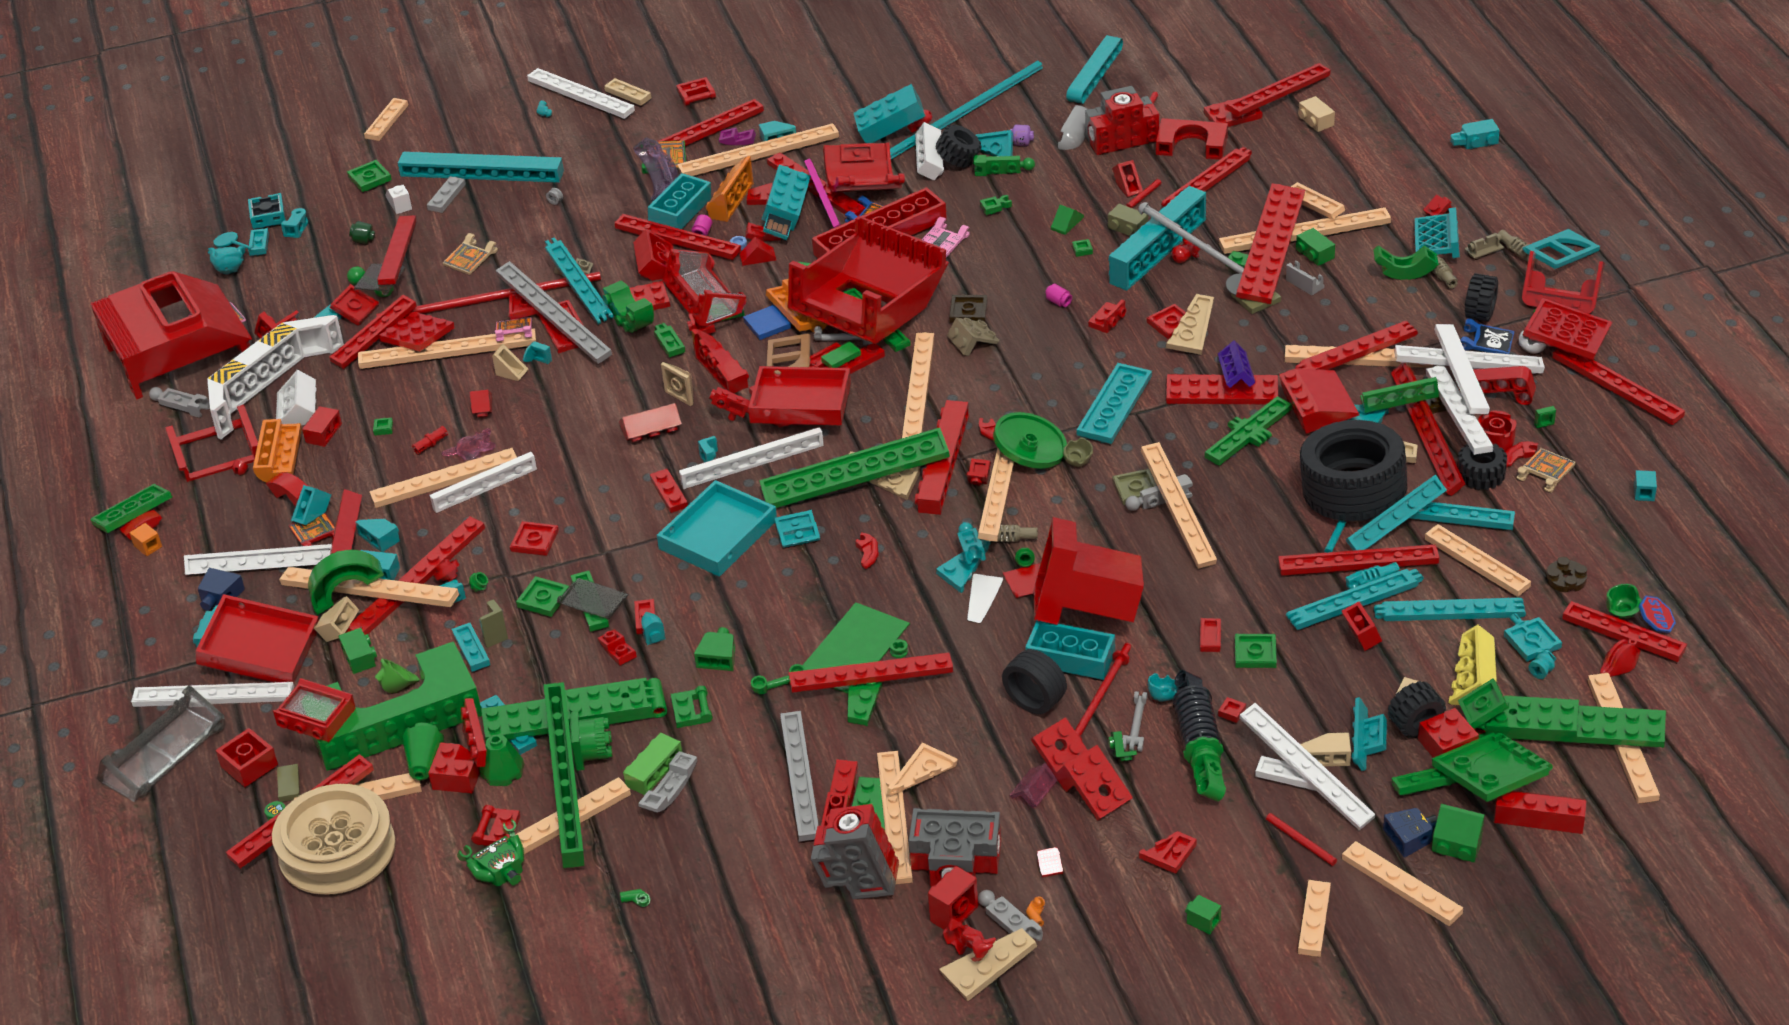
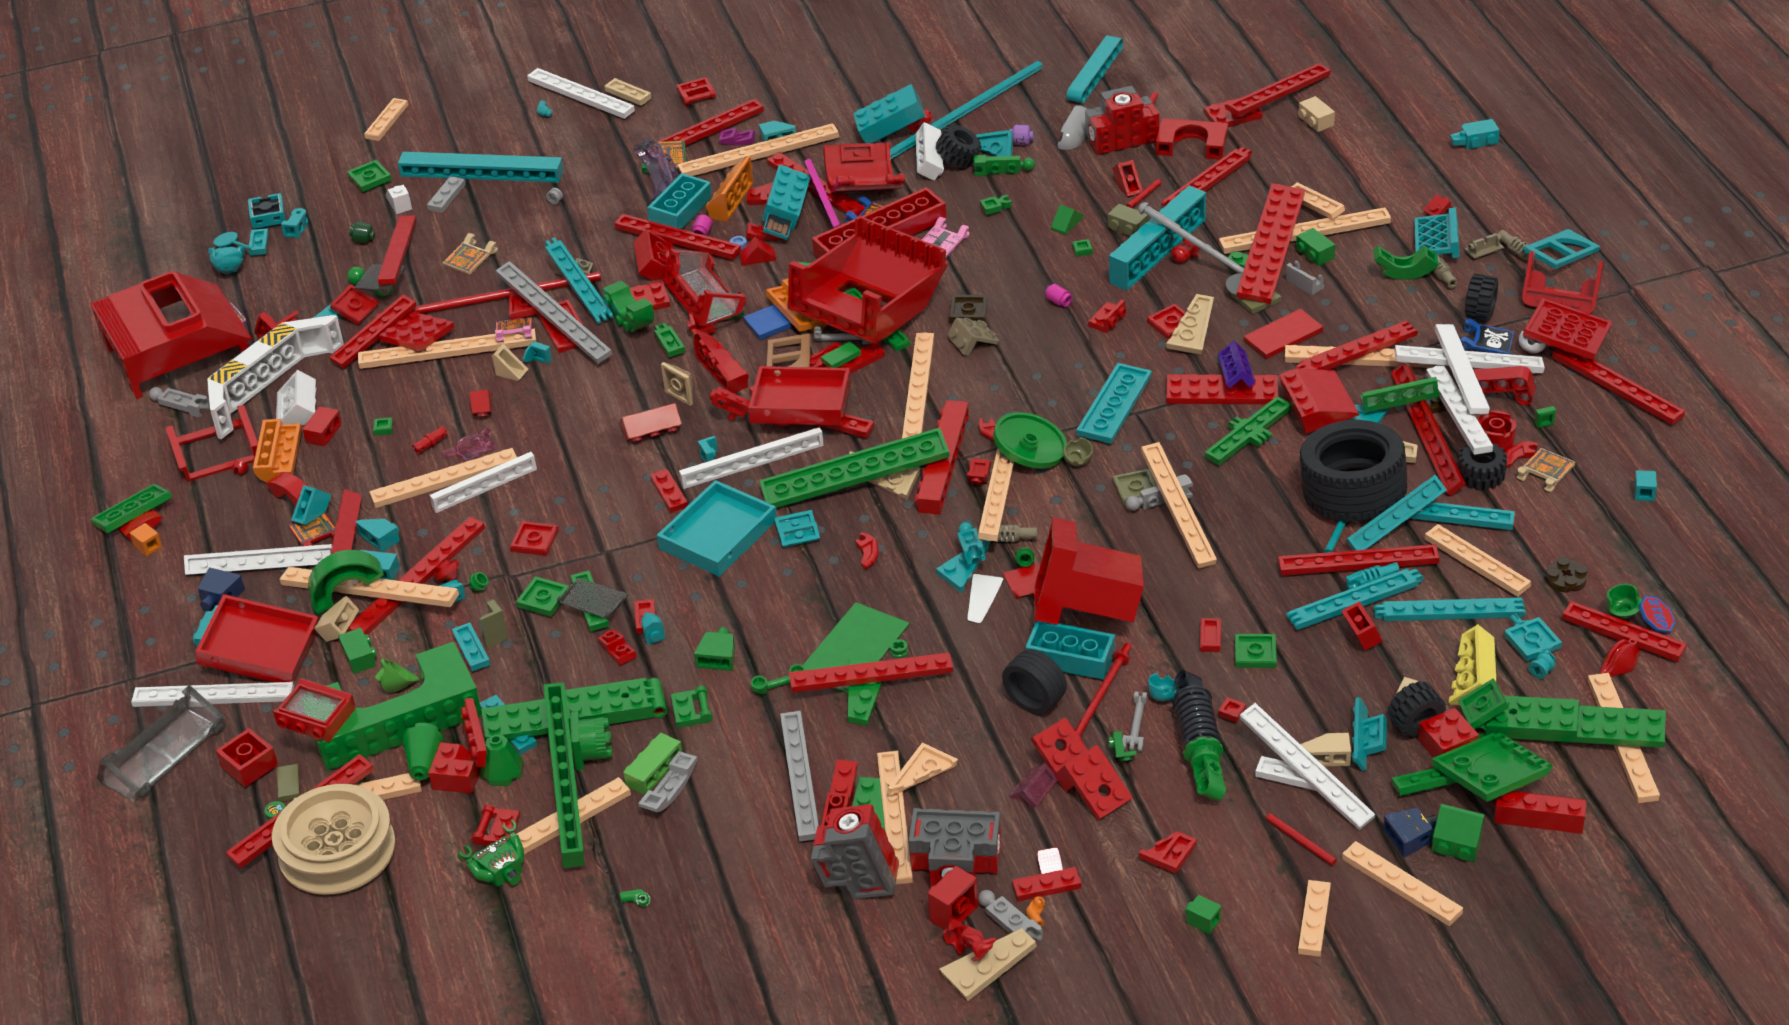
(853, 425): none -> red plate
(1046, 884): none -> red plate
(1285, 331): none -> tile

